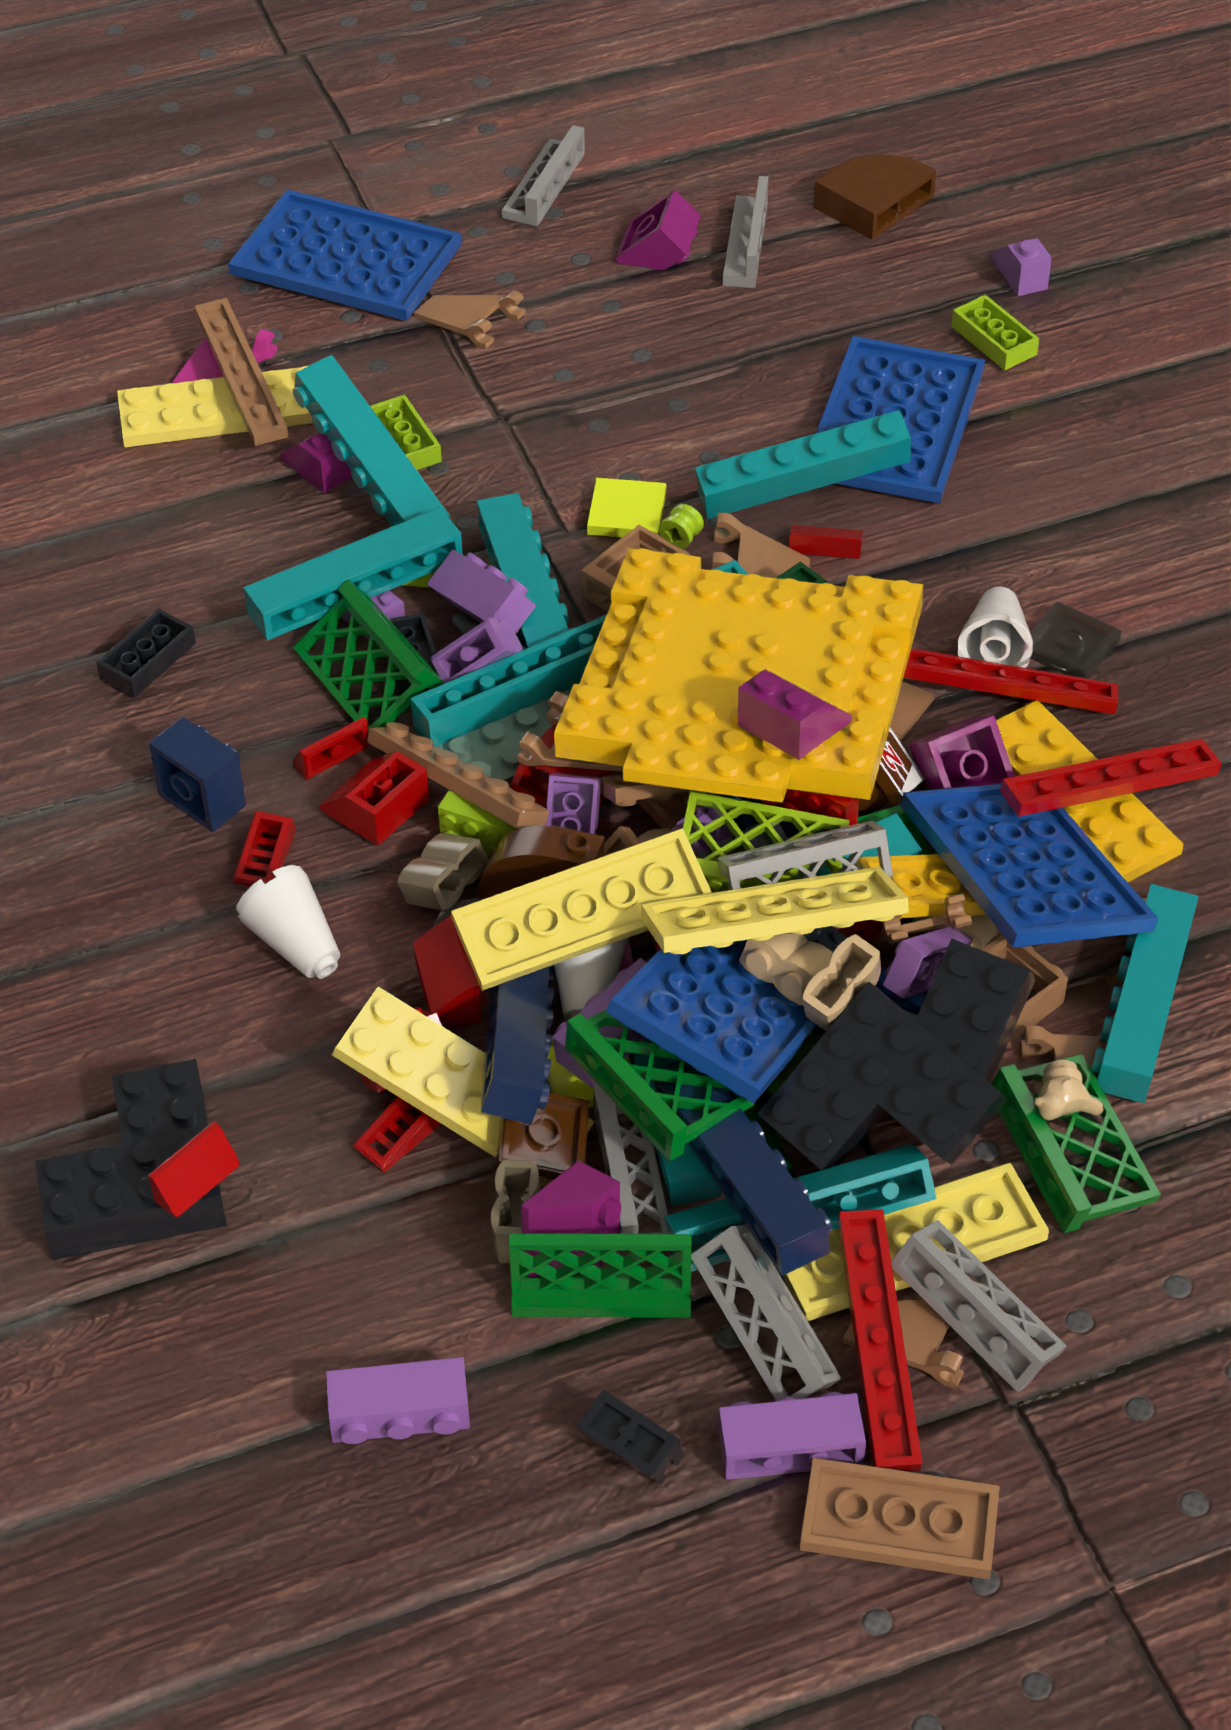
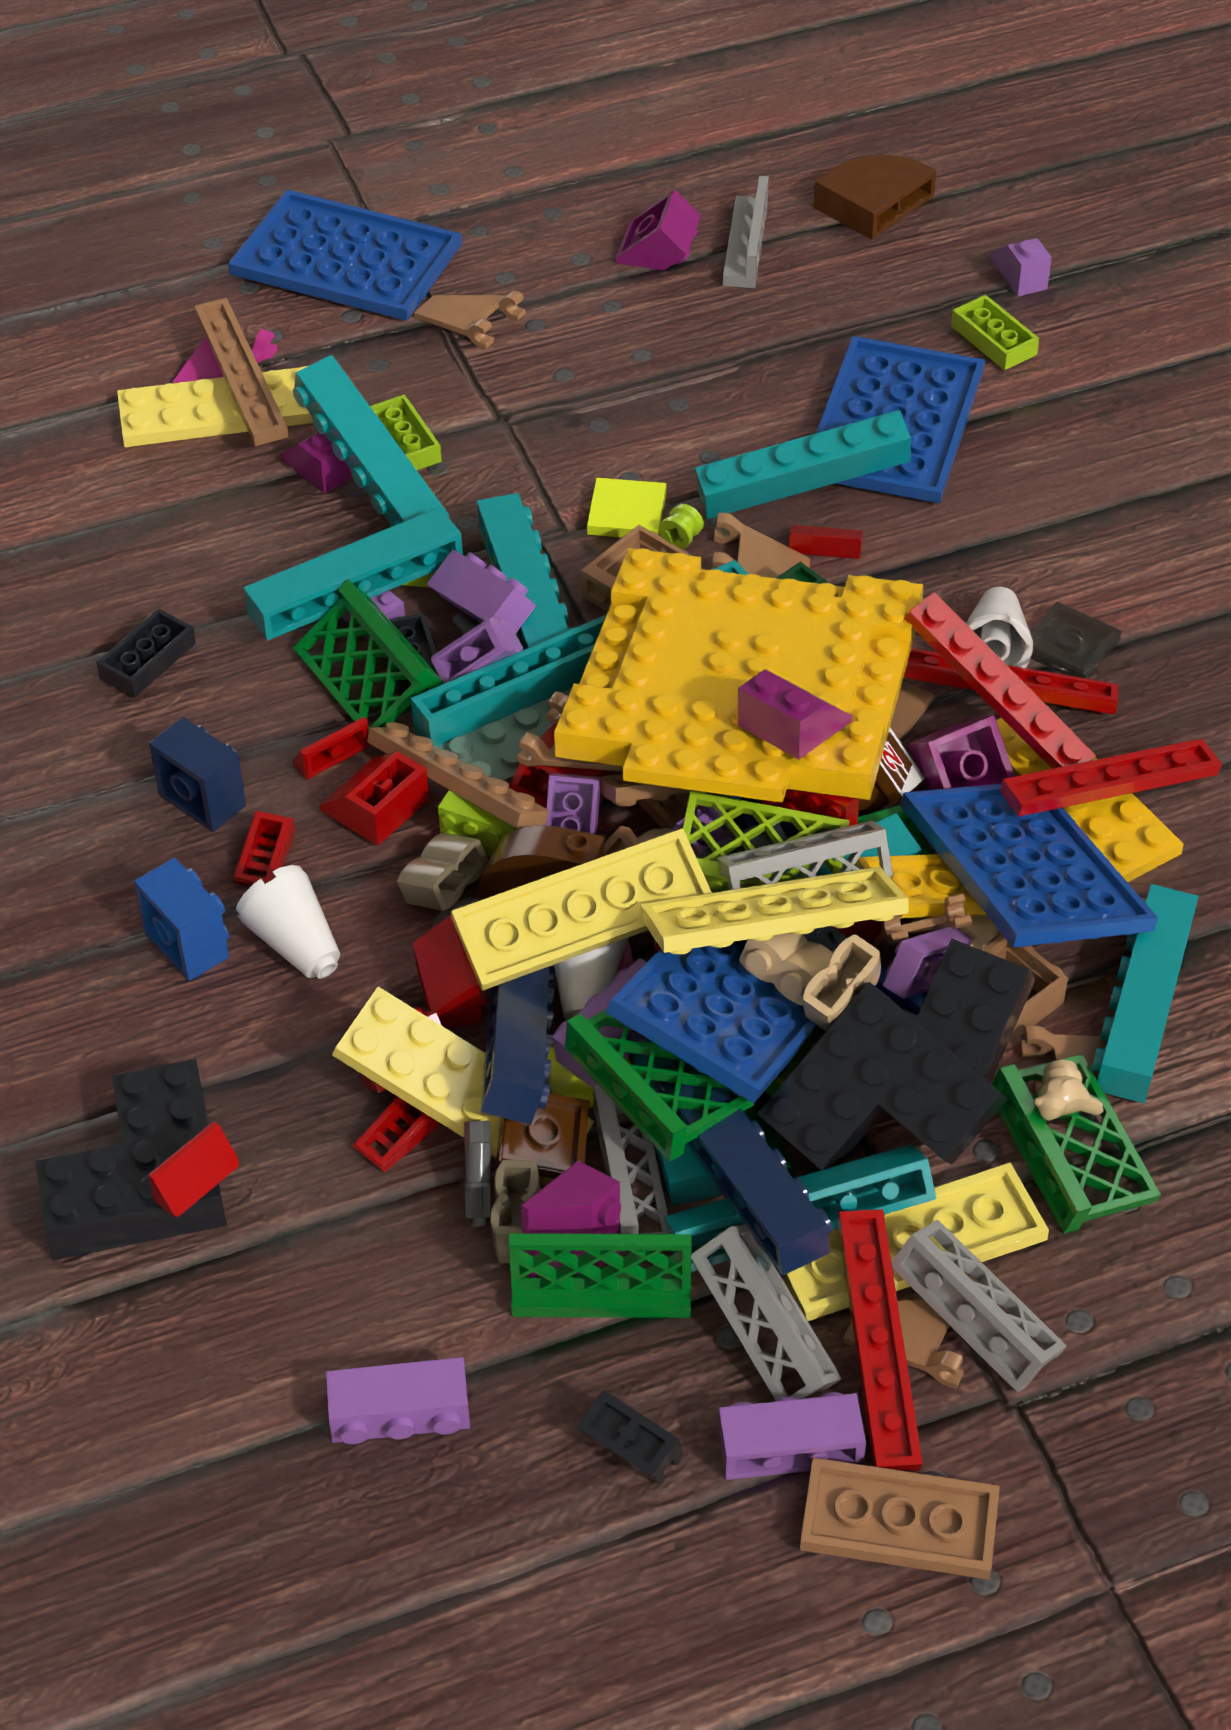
(182, 918): none -> blue brick
(478, 1172): none -> dark grey piece
(546, 185): light grey fence -> none
(997, 684): none -> plate

